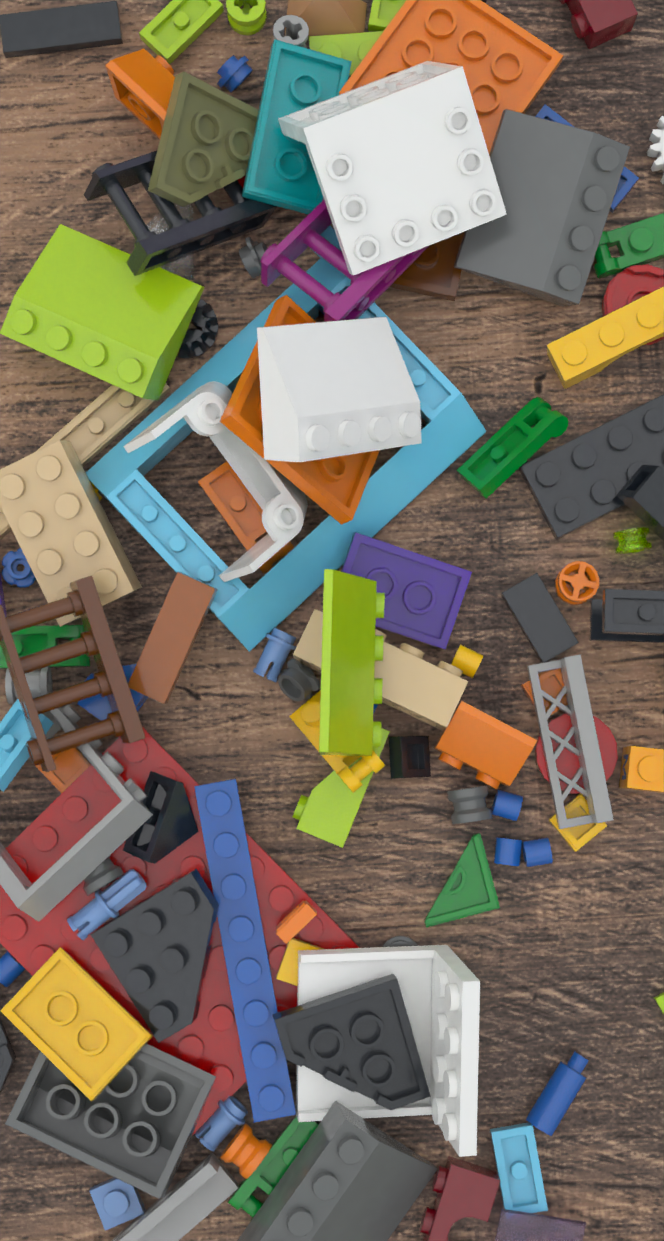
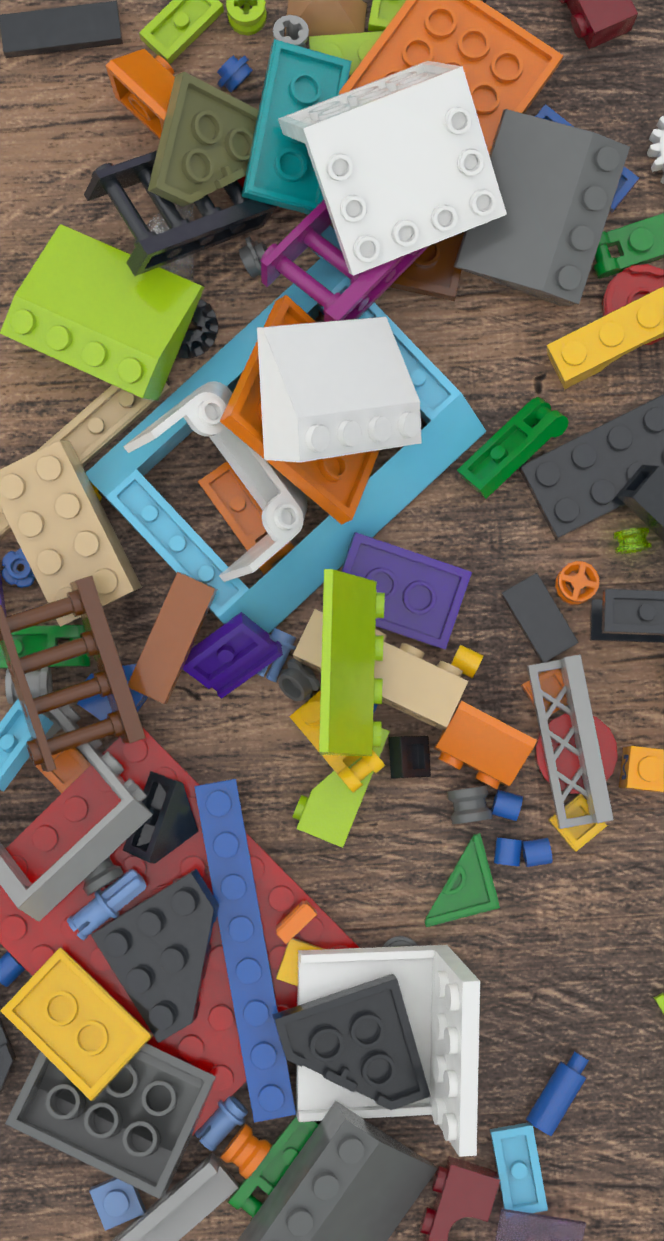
(232, 655): none -> dark purple plate

